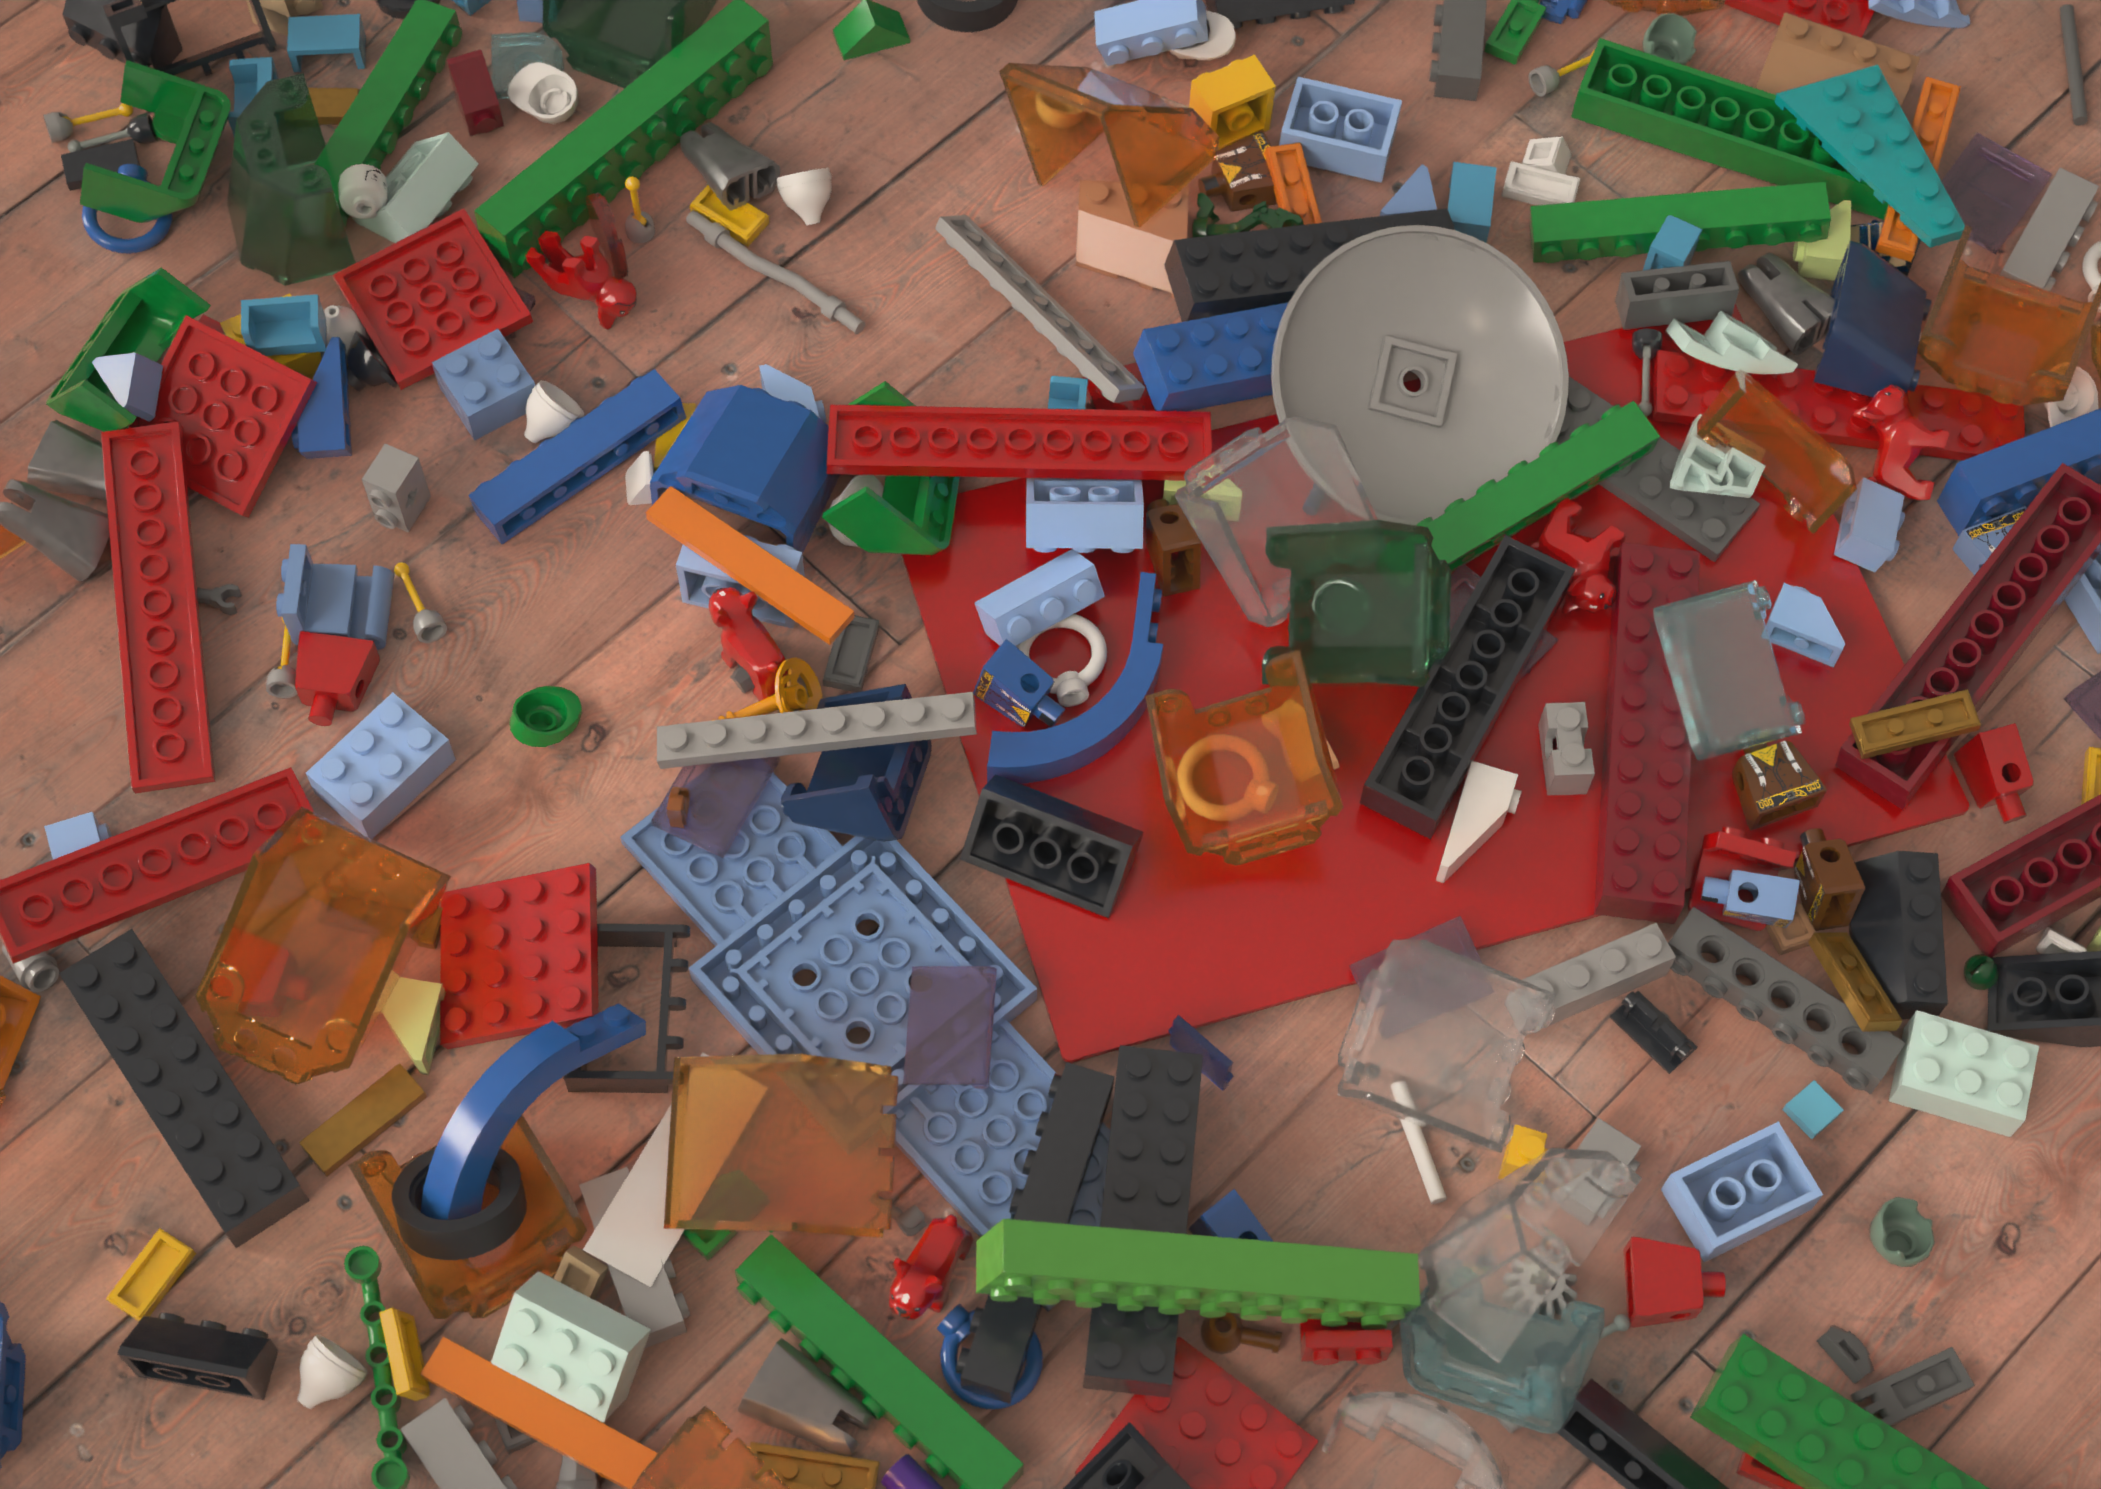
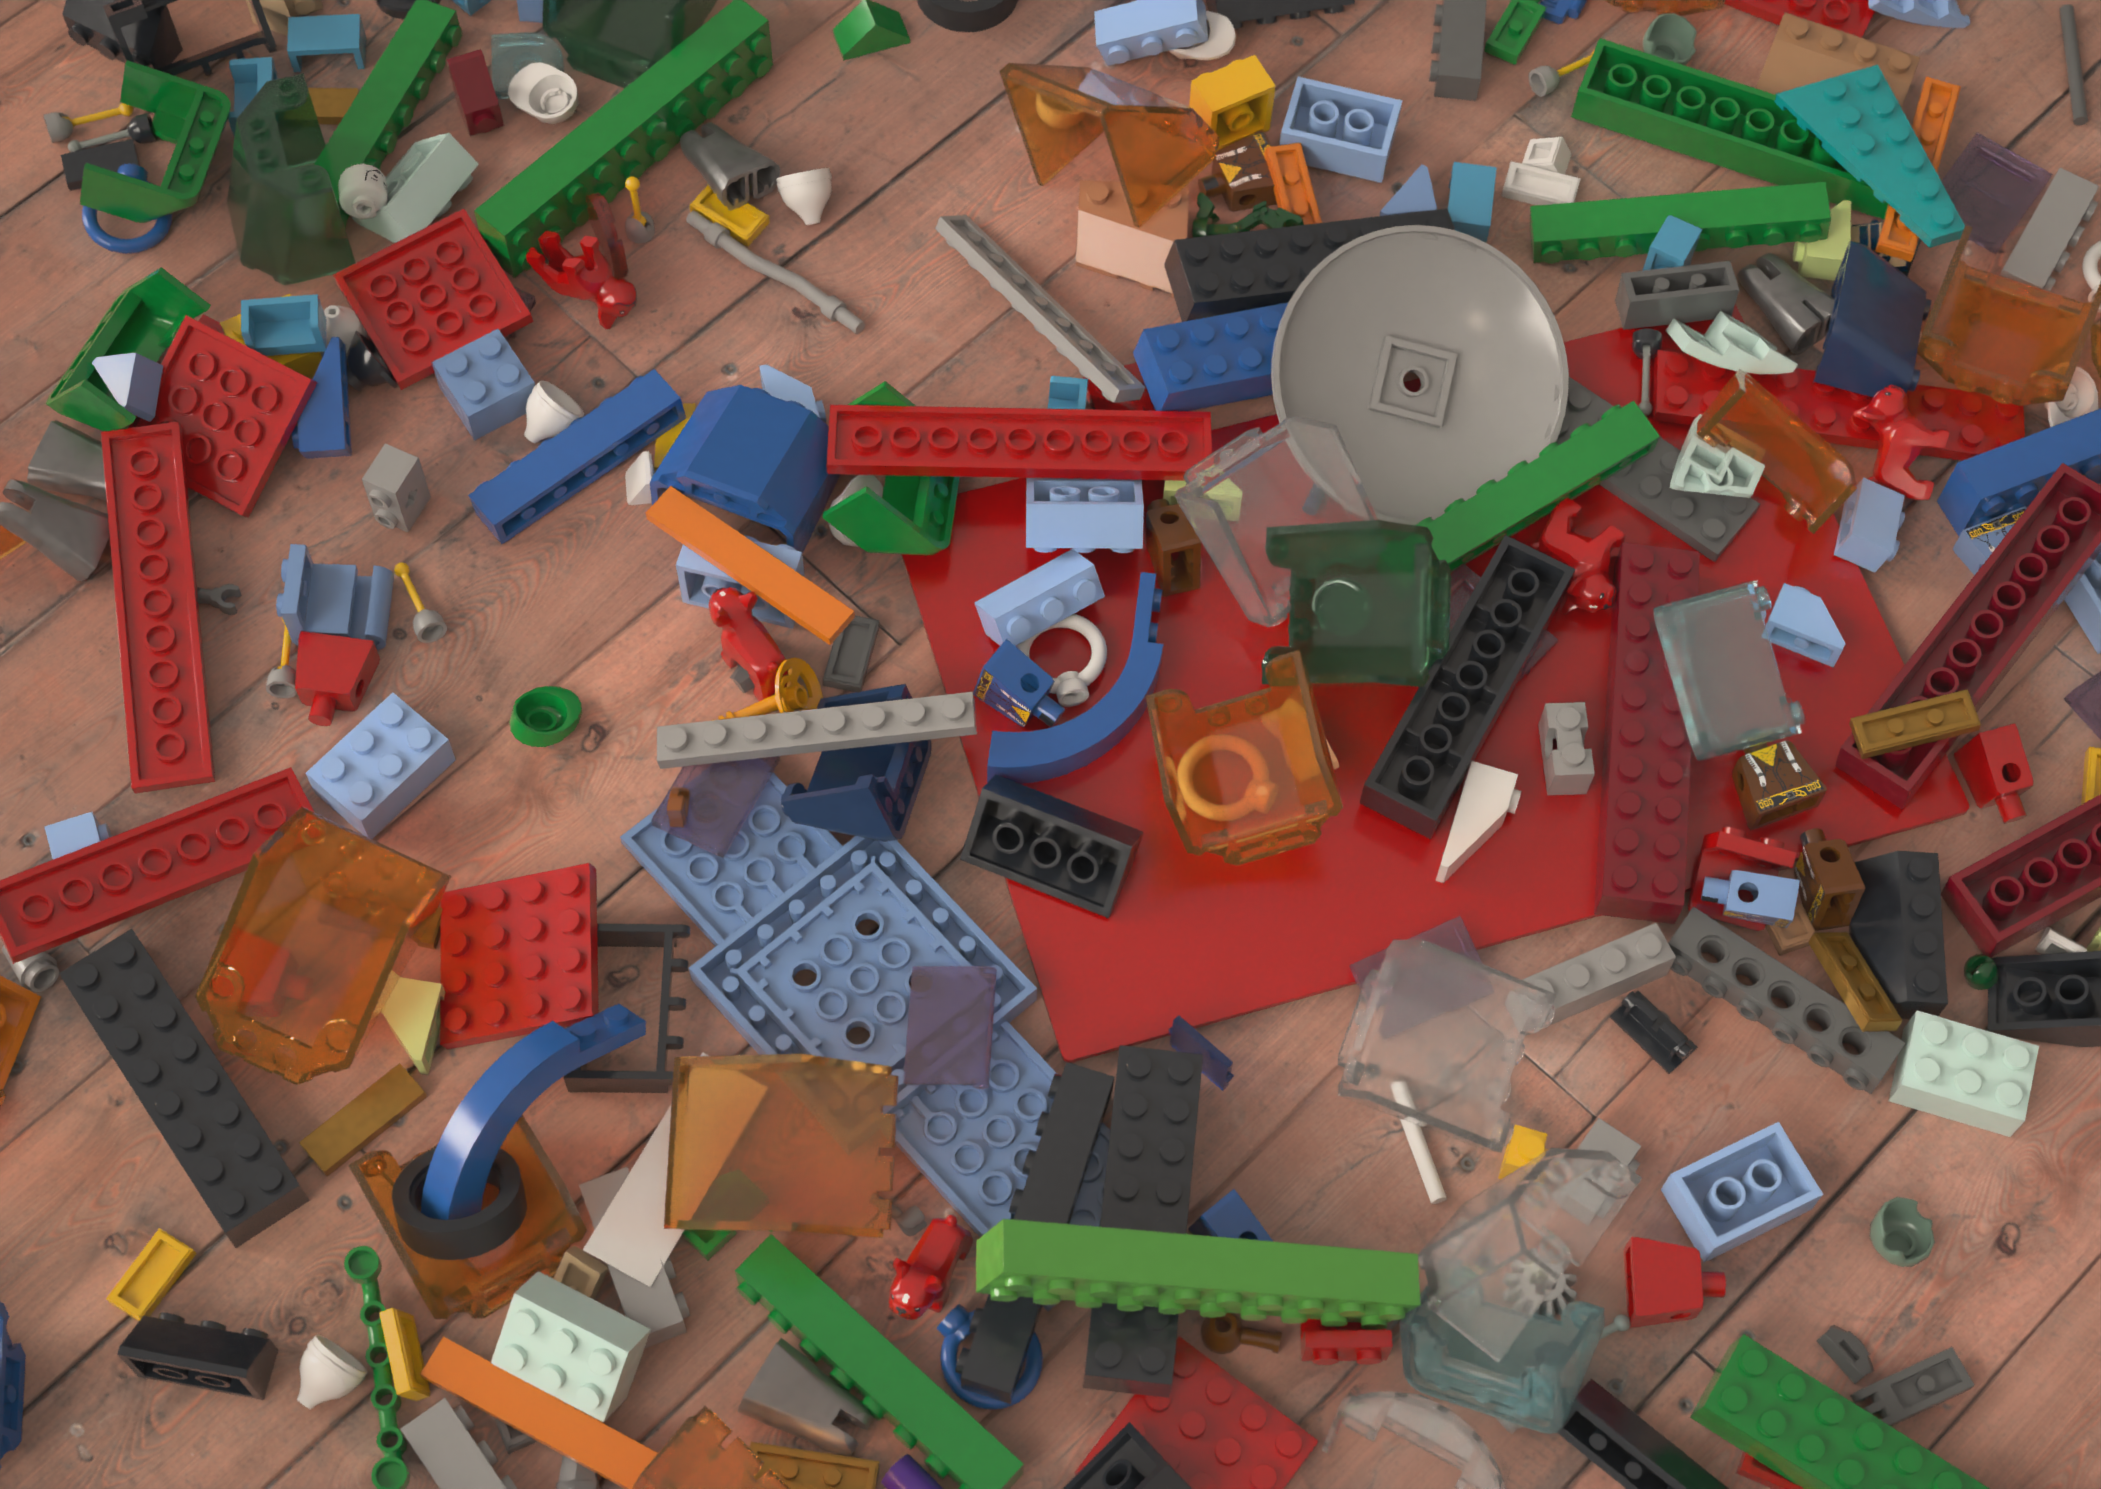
(1813, 1109): medium azure tile -> none

